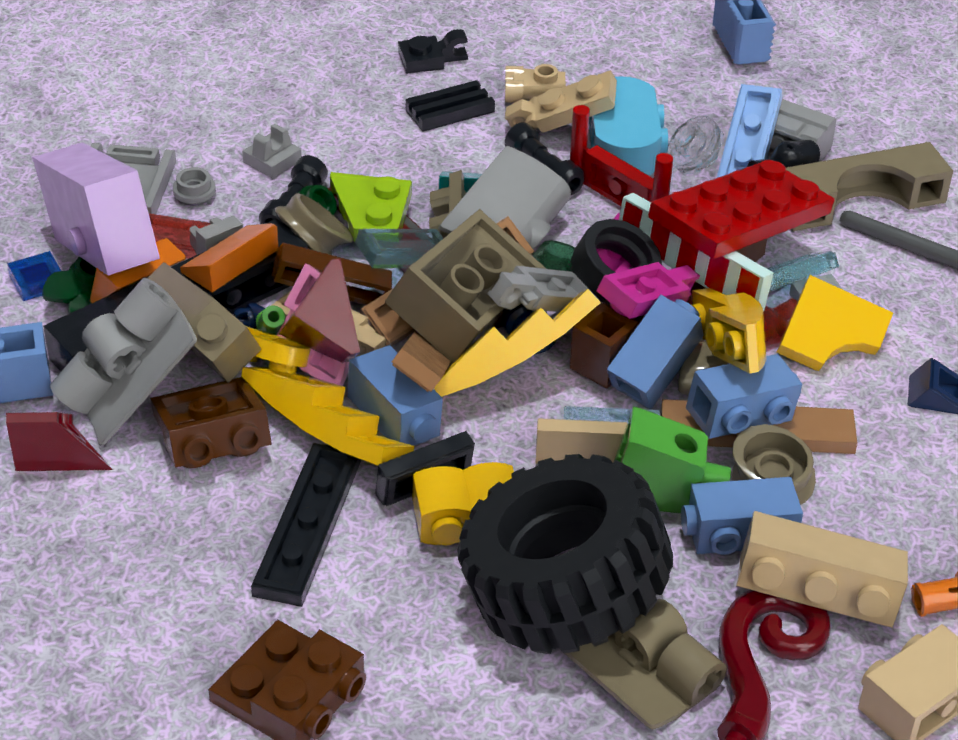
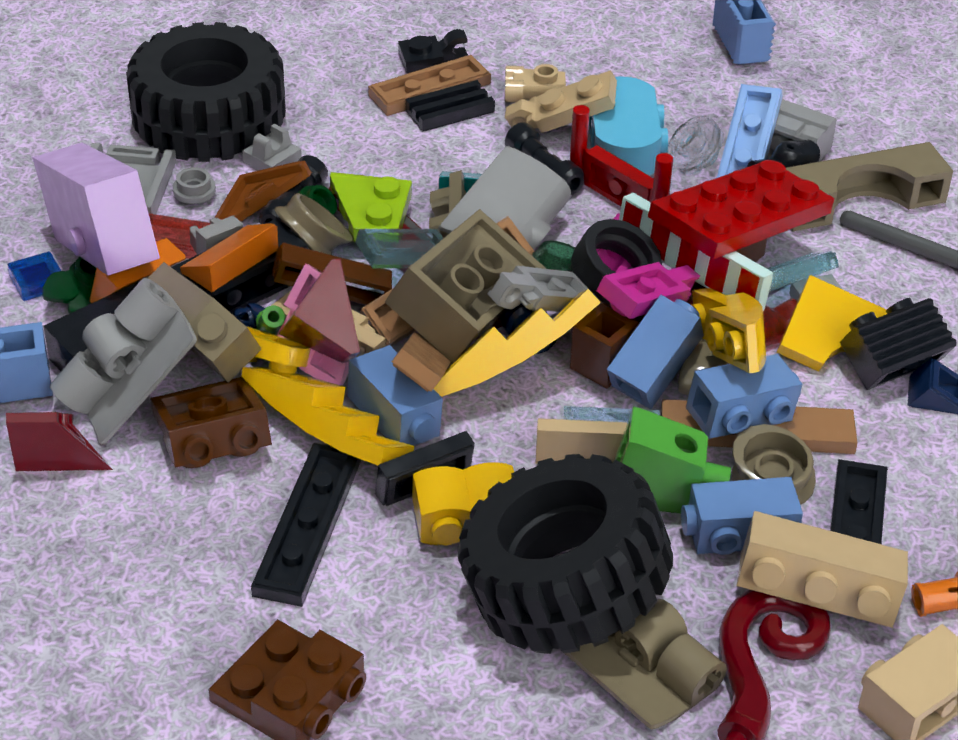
(205, 90): none -> black tyre
(259, 187): none -> dark orange tile
(391, 93): none -> medium nougat tile
(859, 500): none -> black tile
(896, 341): none -> black brick

